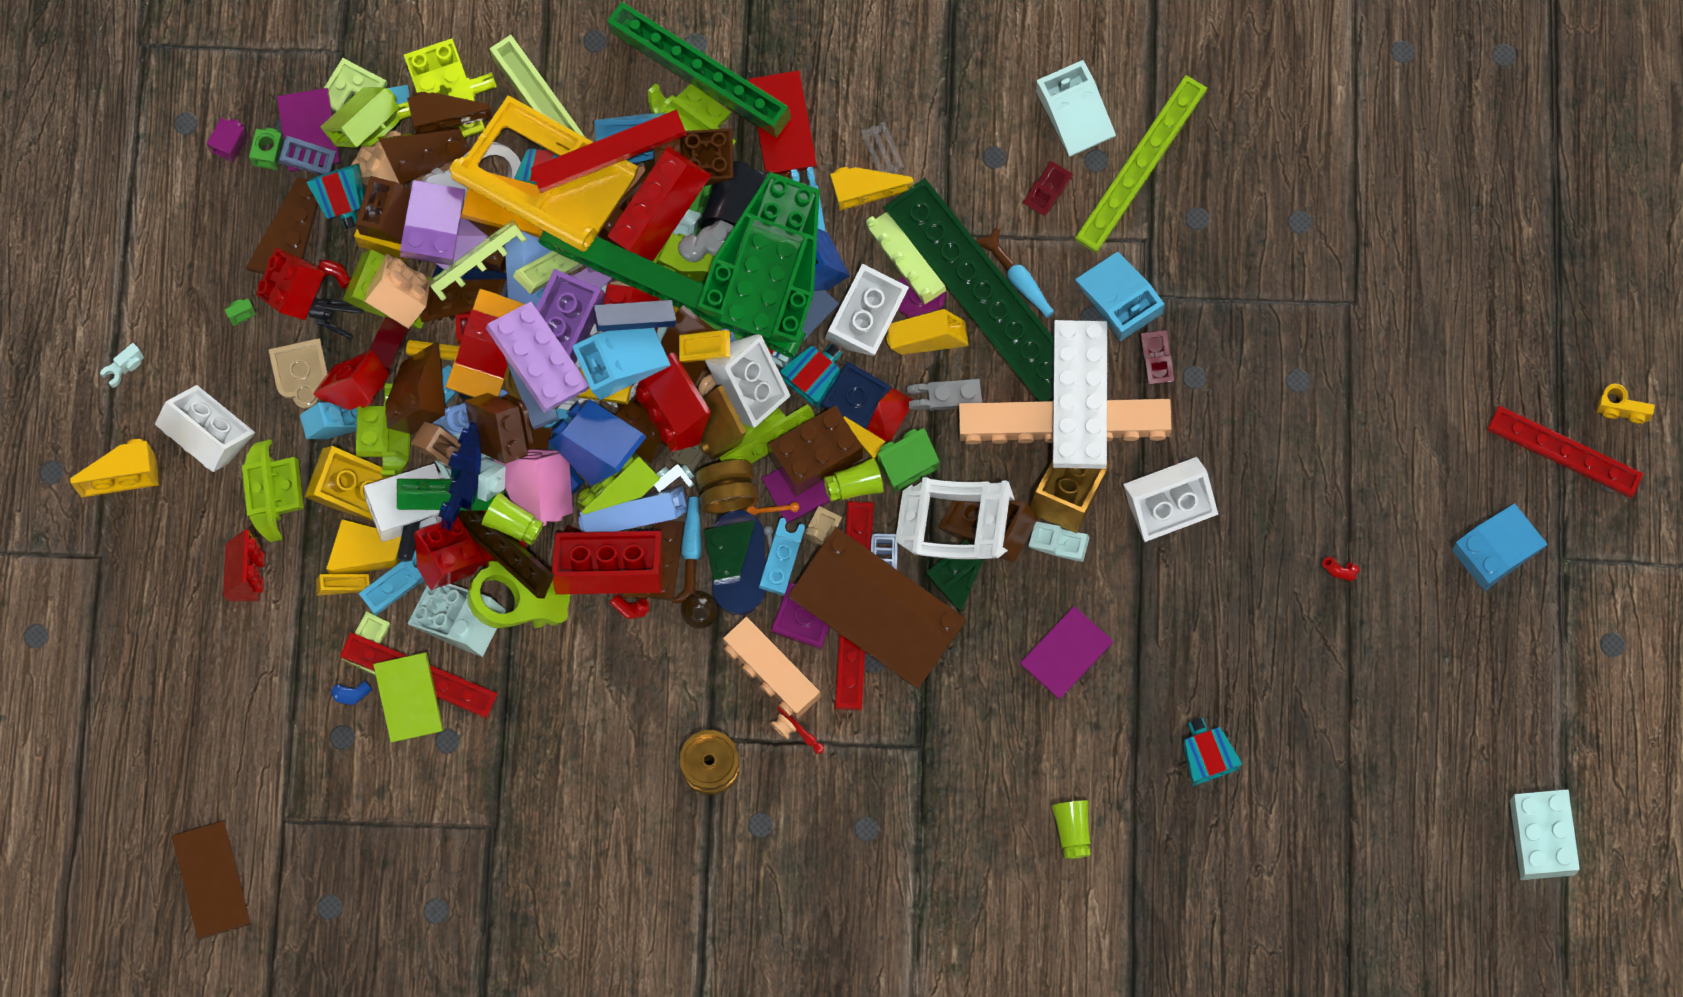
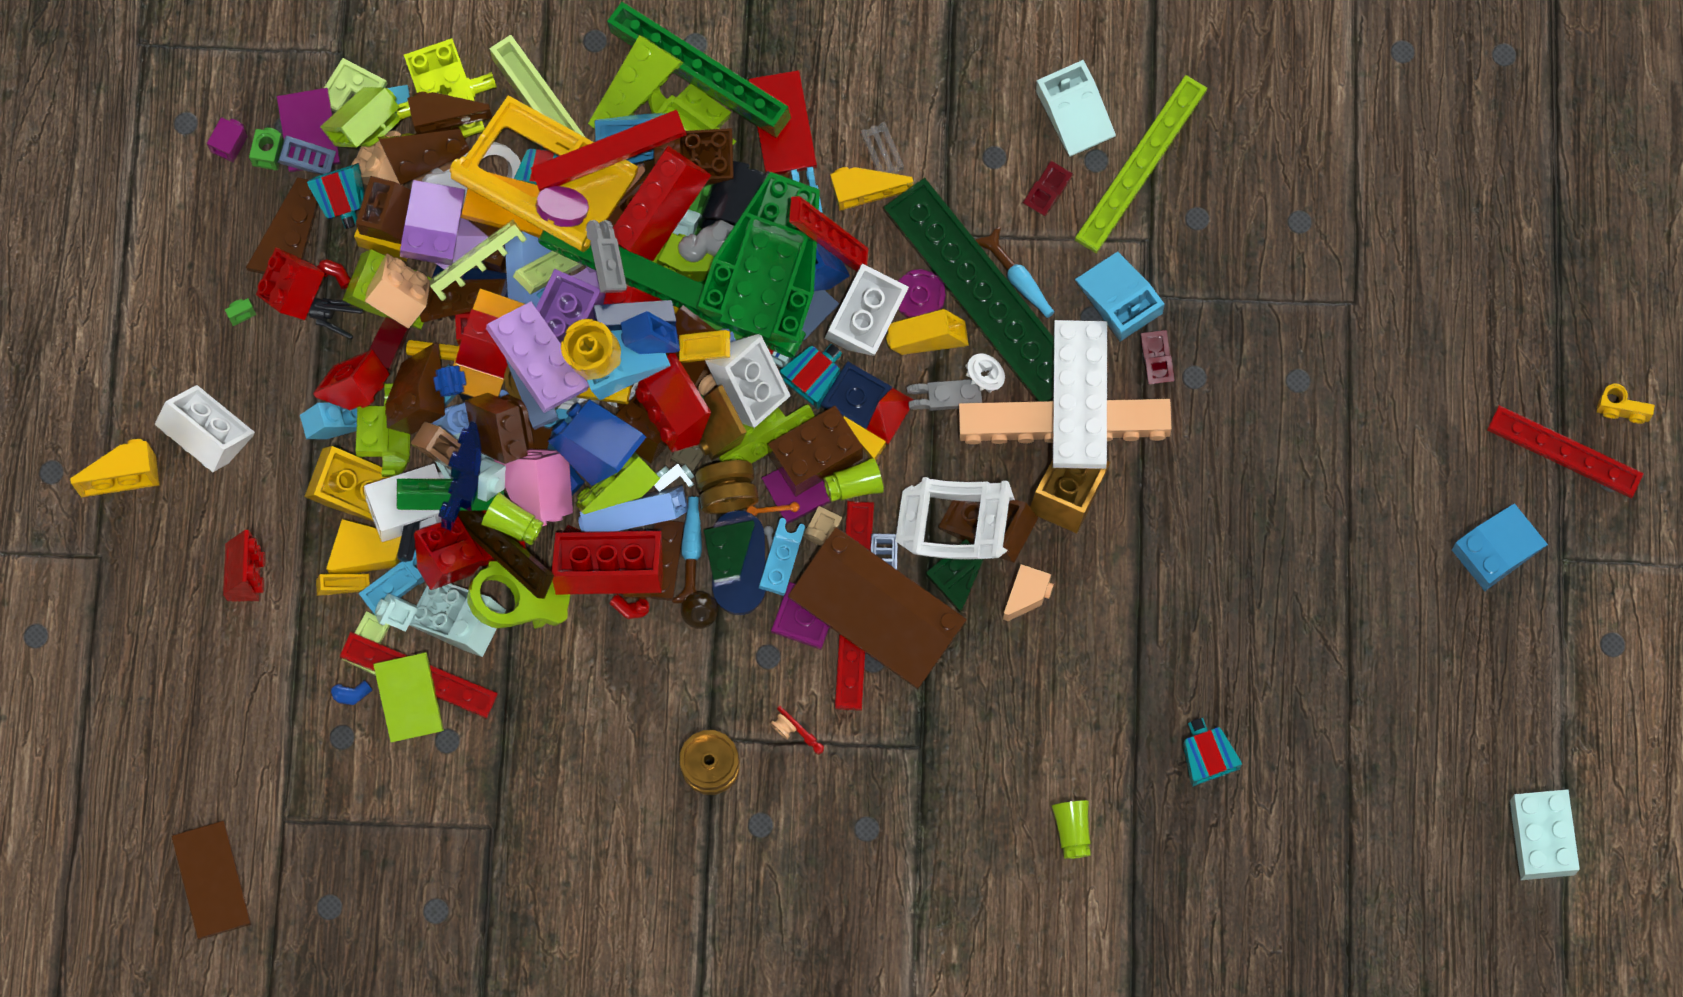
(126, 361): light aqua plate -> none
(270, 489): lime plate -> none
(299, 371): tan plate -> none
(395, 612): none -> light aqua bracket
(449, 381): none -> blue gear
(562, 206): none -> tile
(595, 362): none -> yellow brick
(606, 256): none -> light grey hinge
(638, 77): none -> lime wing
(649, 334): none -> blue slope
(771, 667): light nougat brick -> none
(827, 233): none -> red tile
(905, 257): yellowish green hinge -> none
(907, 460): bright green slope -> none
(981, 363): none -> white gear
(1028, 592): none -> light nougat slope
(1059, 542): light aqua slope -> none
(1066, 653): magenta tile -> none
(1171, 499): white slope -> none
(1336, 571): red arm -> none

